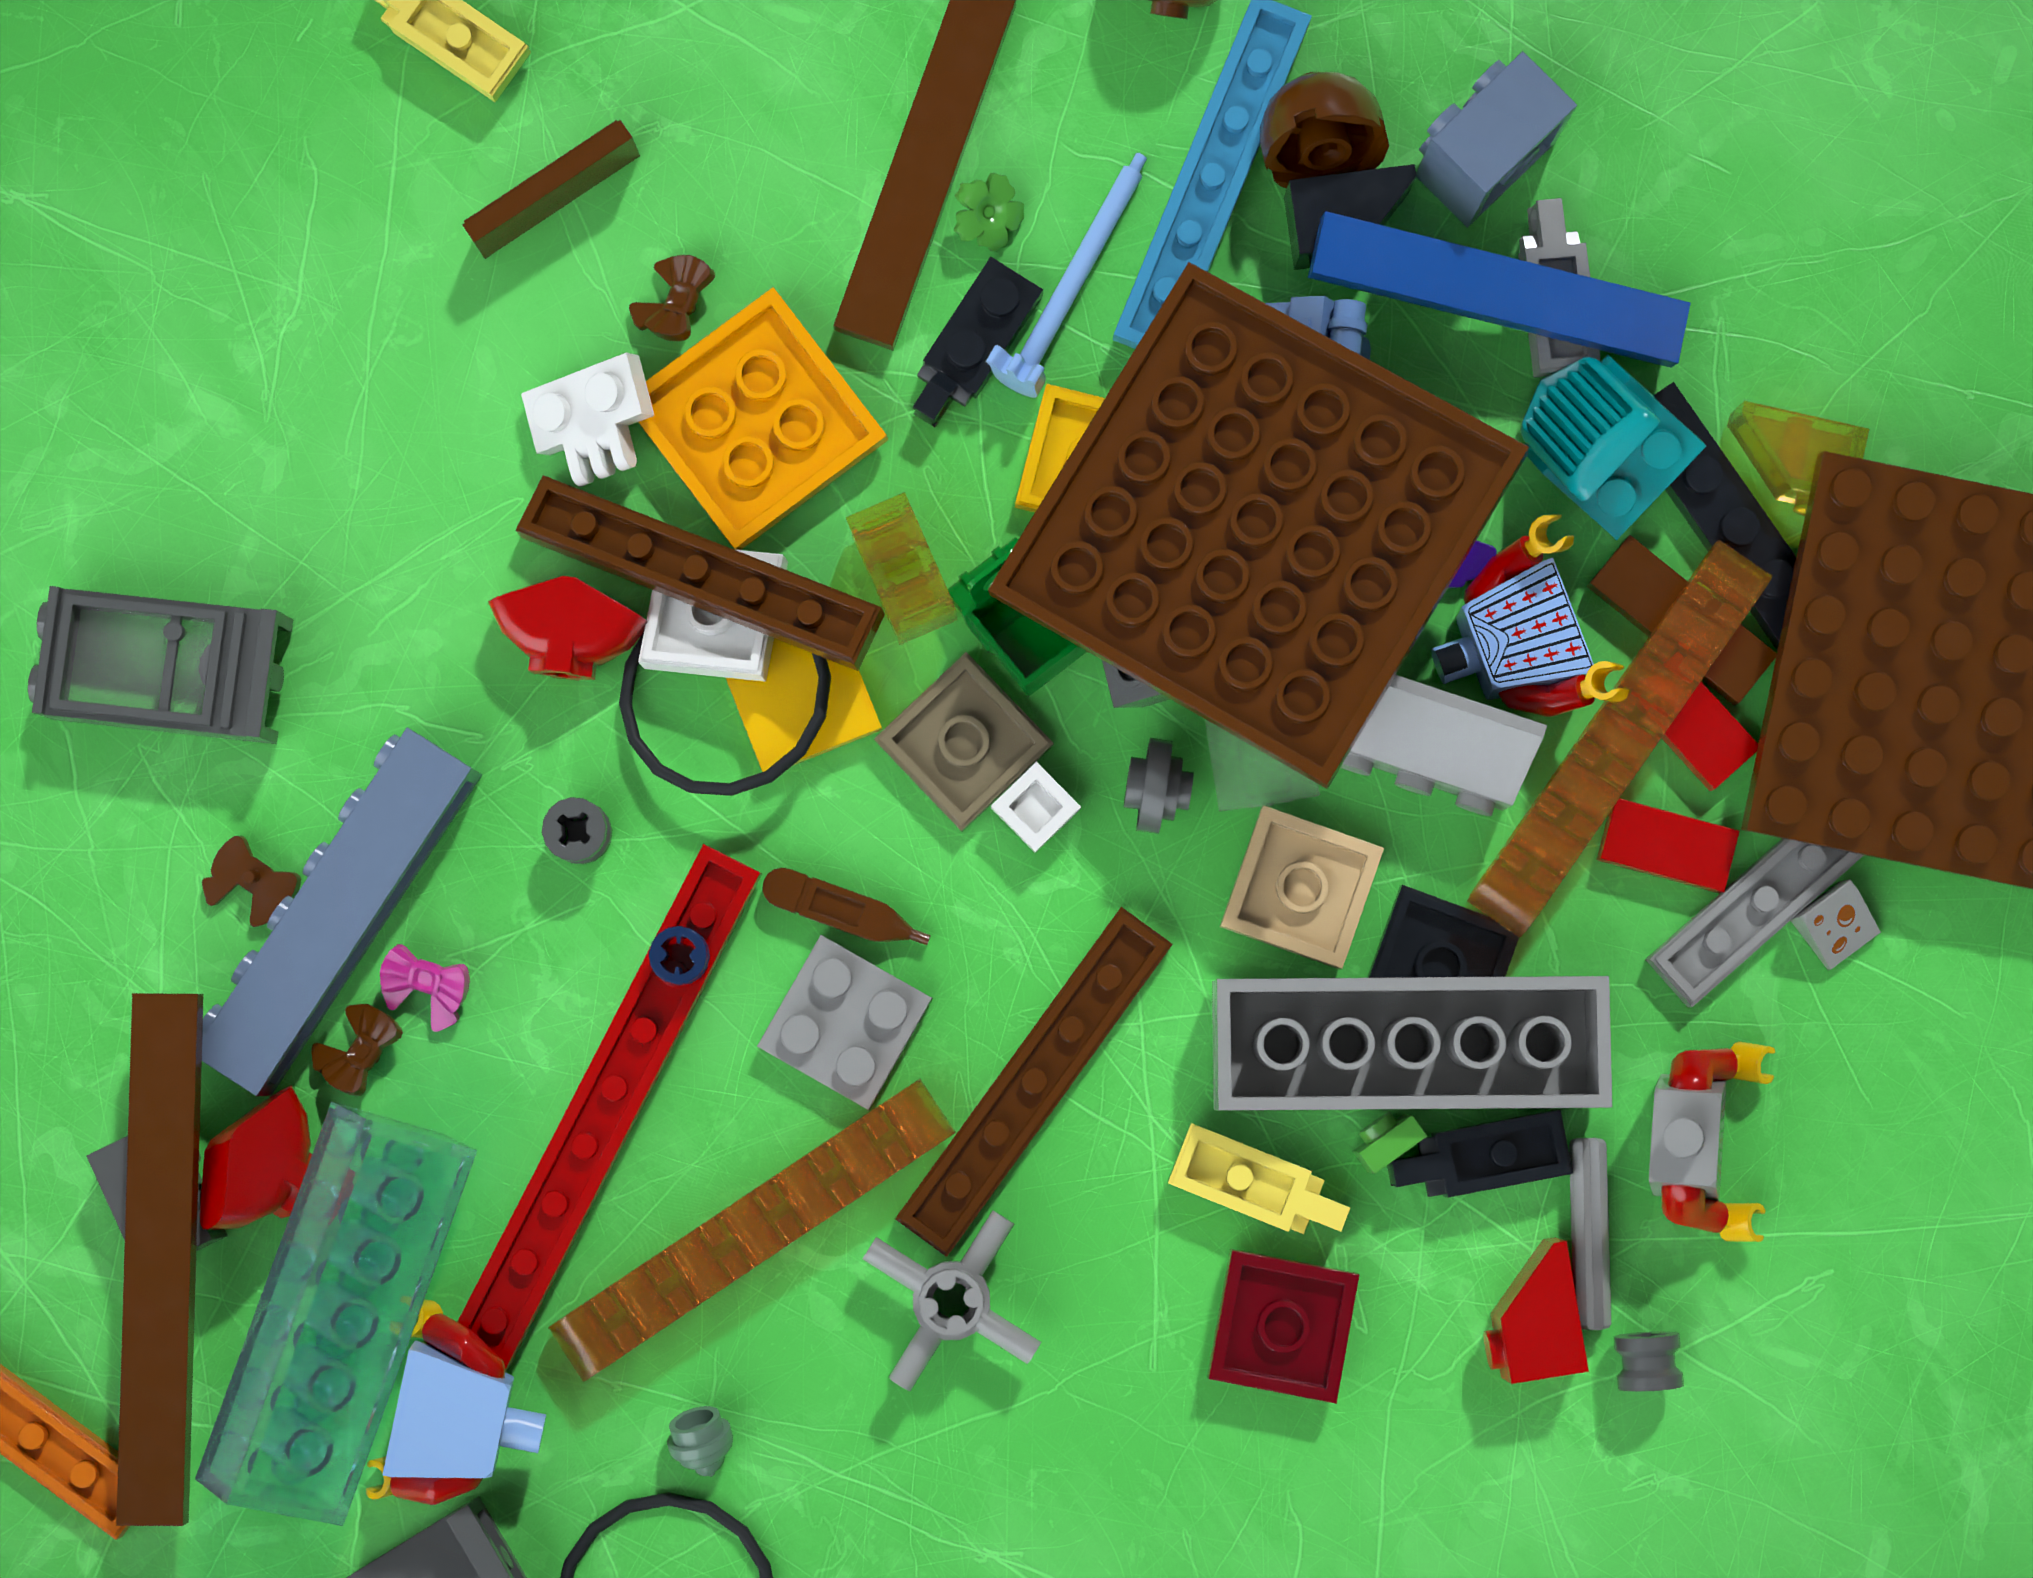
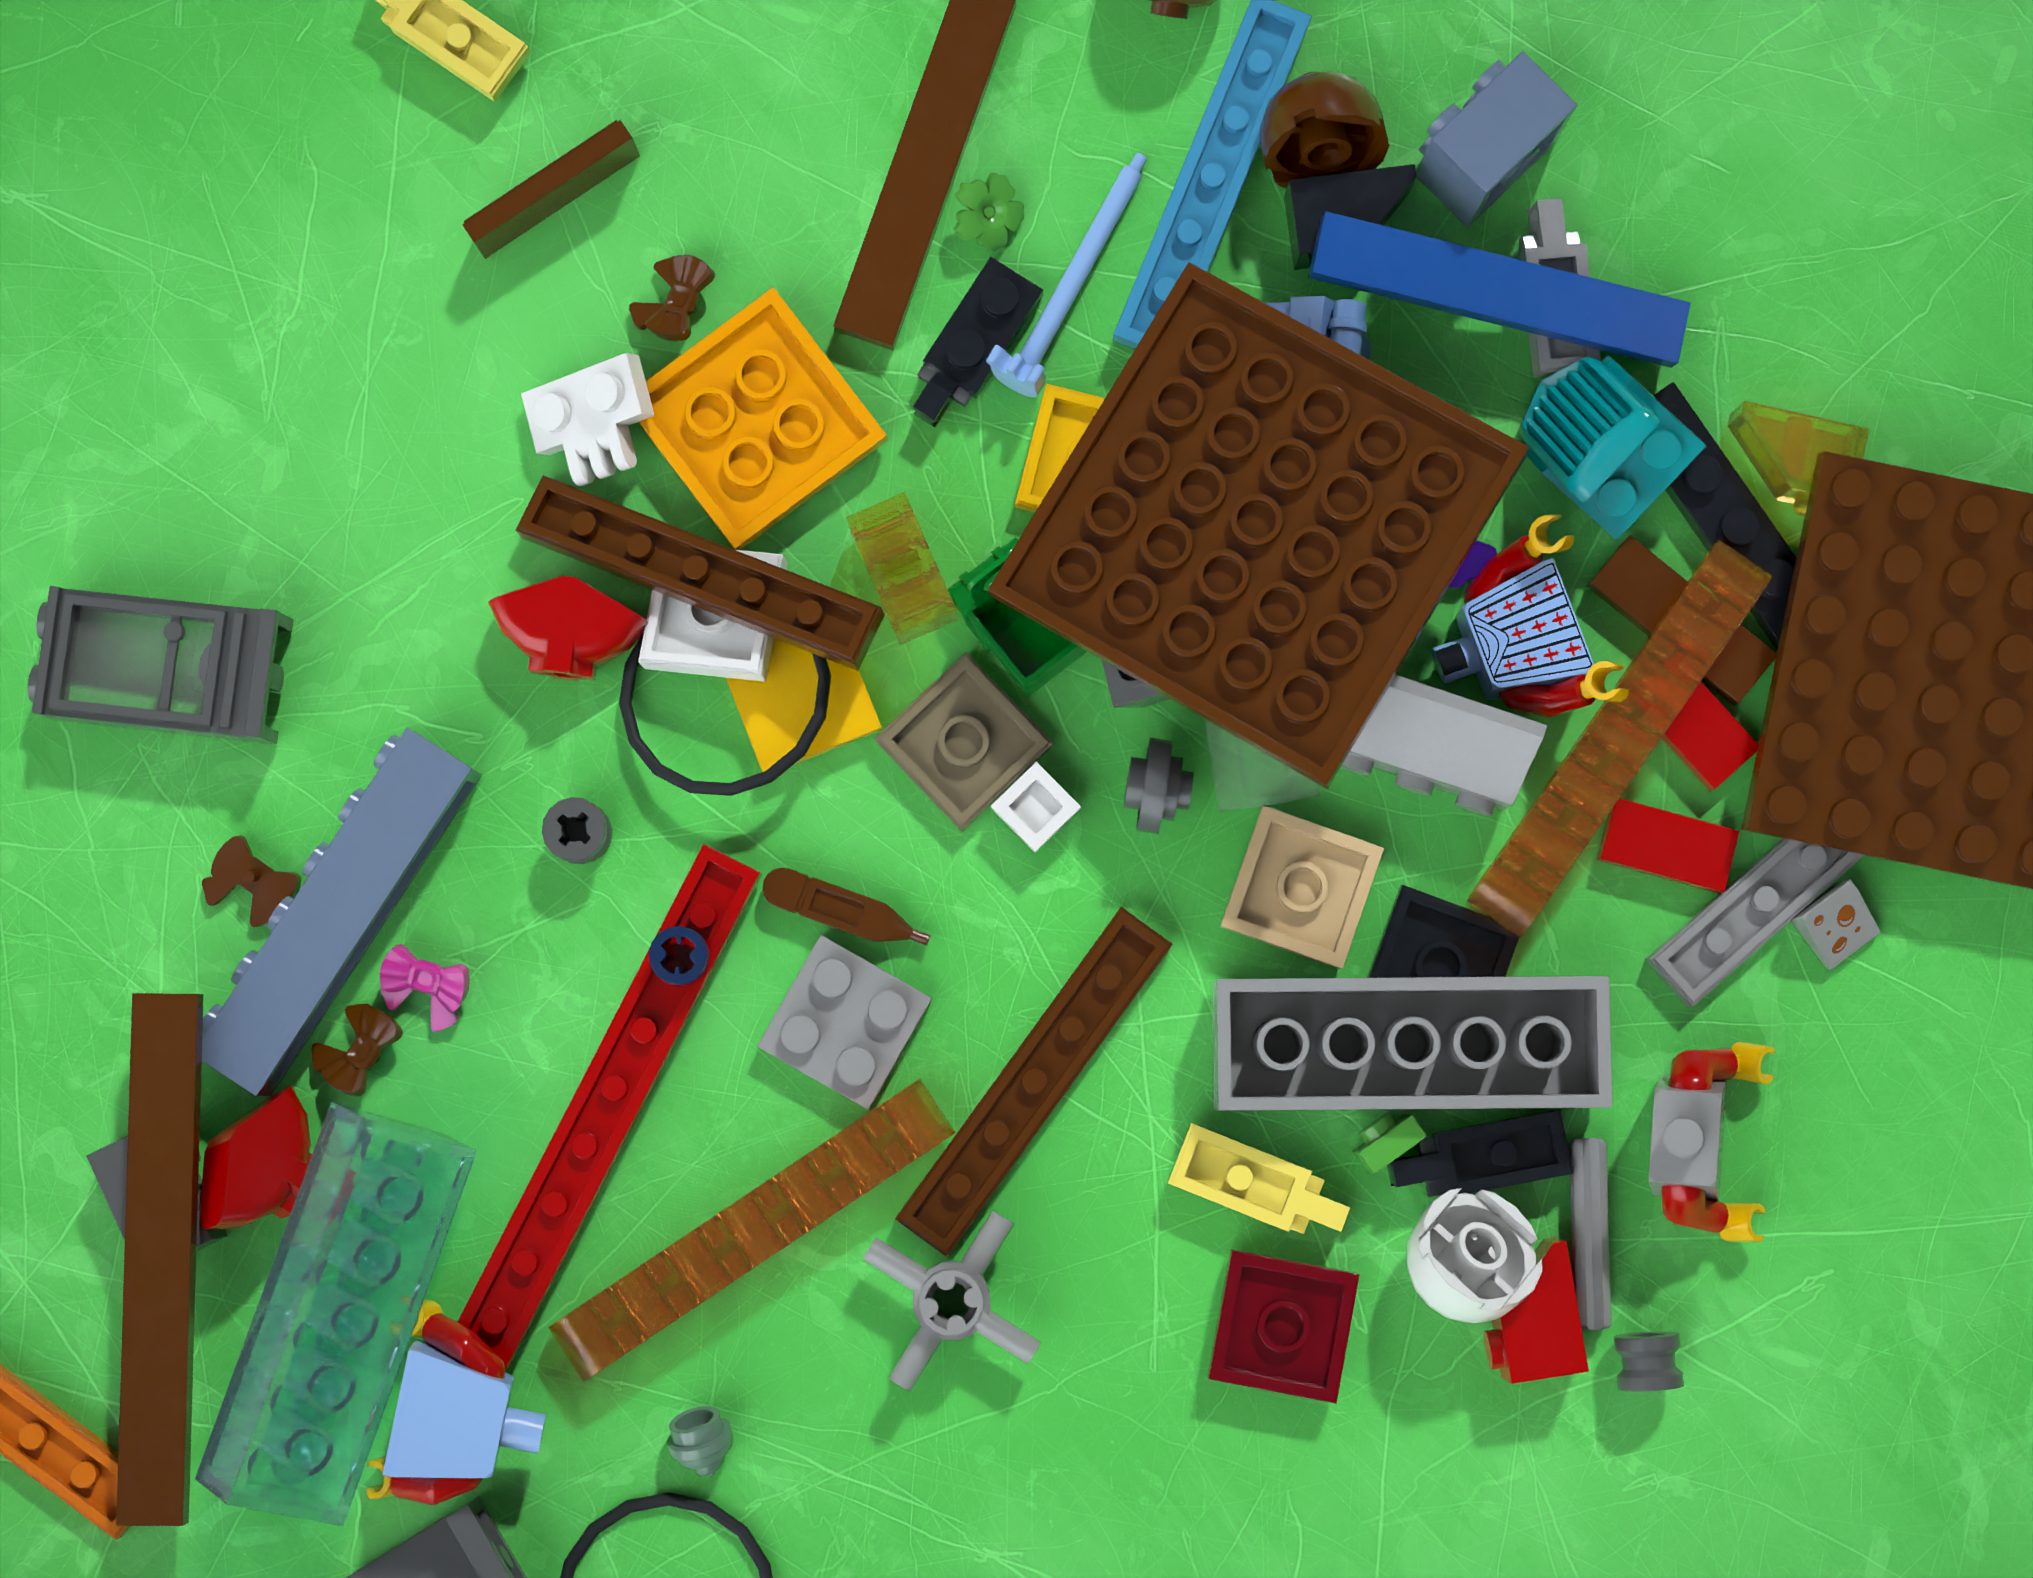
(1472, 1256): none -> white cylinder

